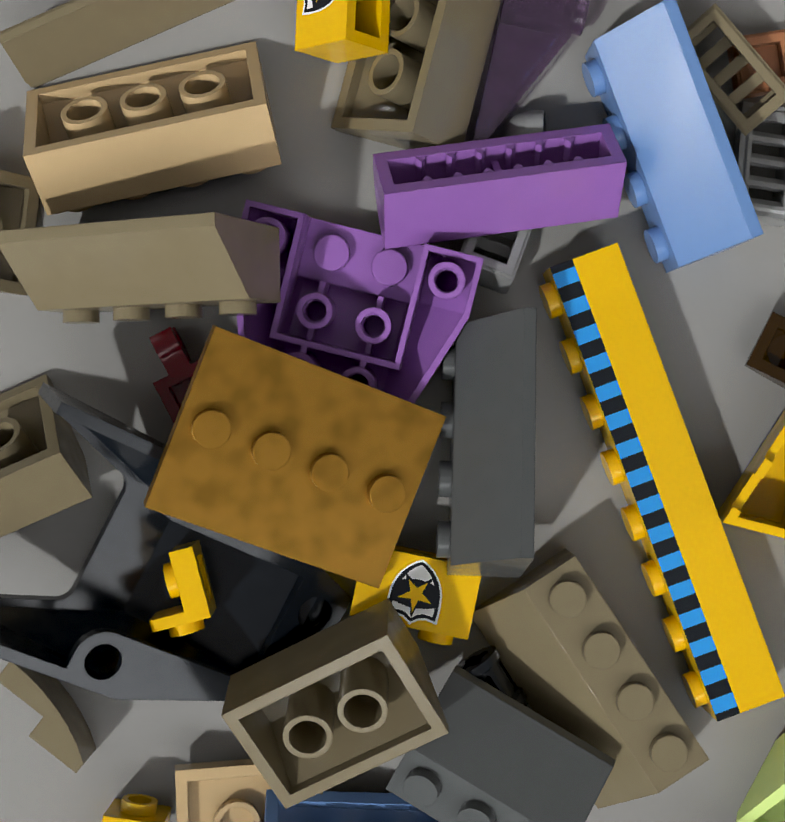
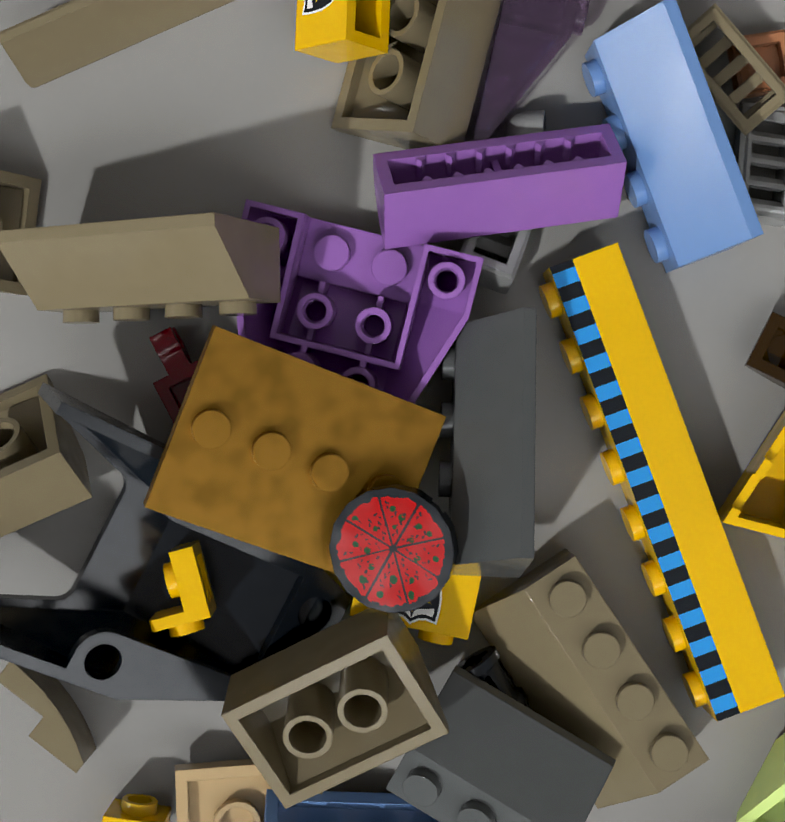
(149, 129): tan slope -> none
(393, 548): none -> tile

